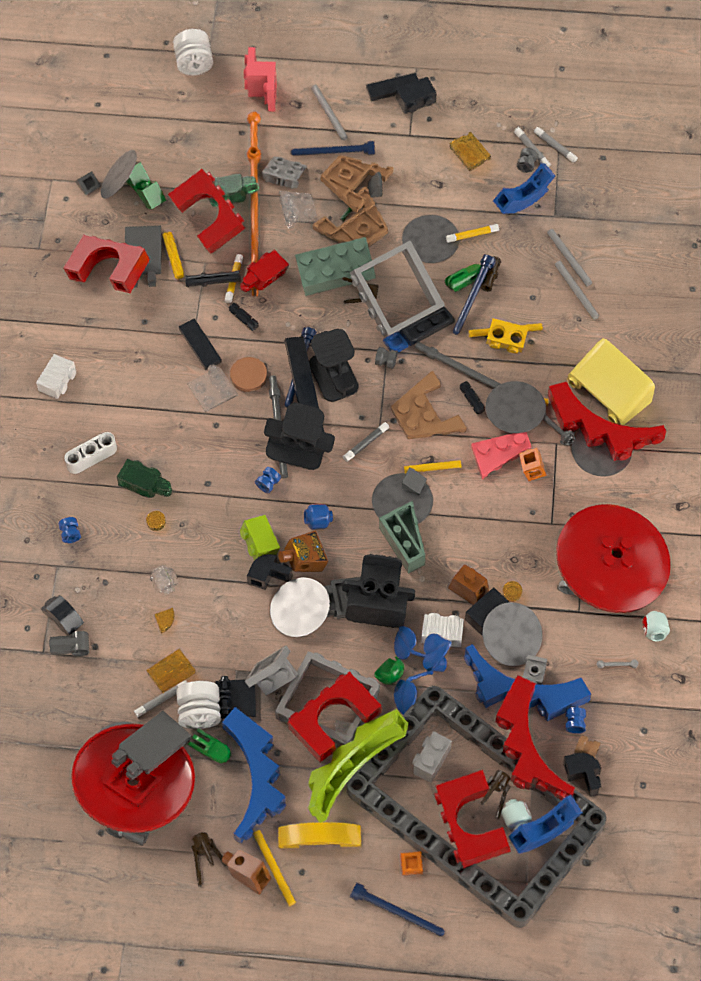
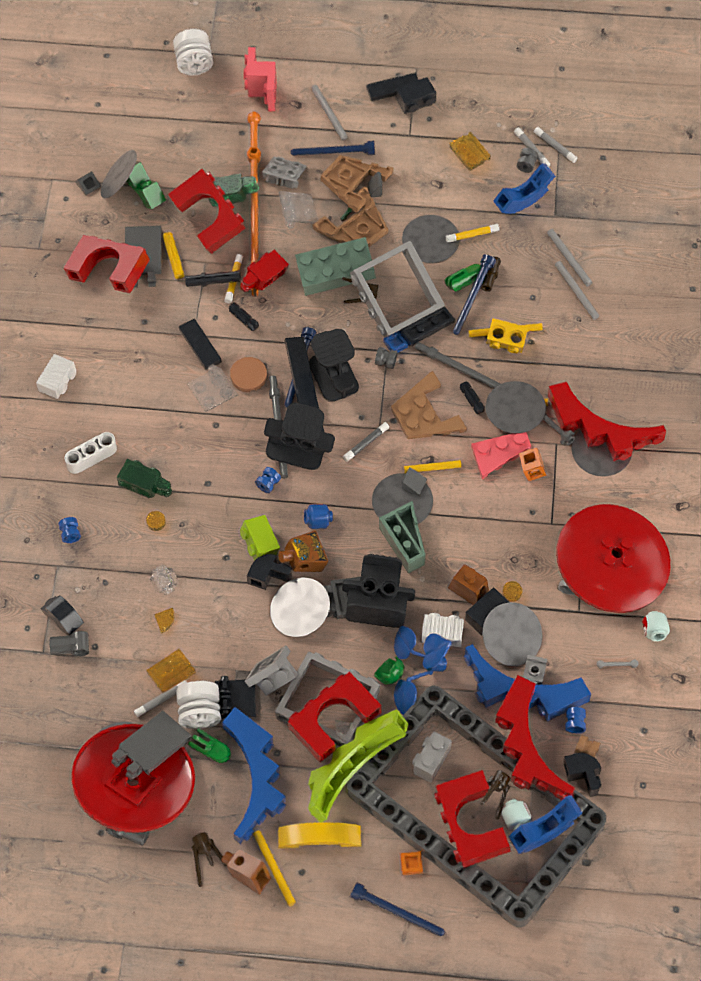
(613, 381): light yellow windscreen -> none

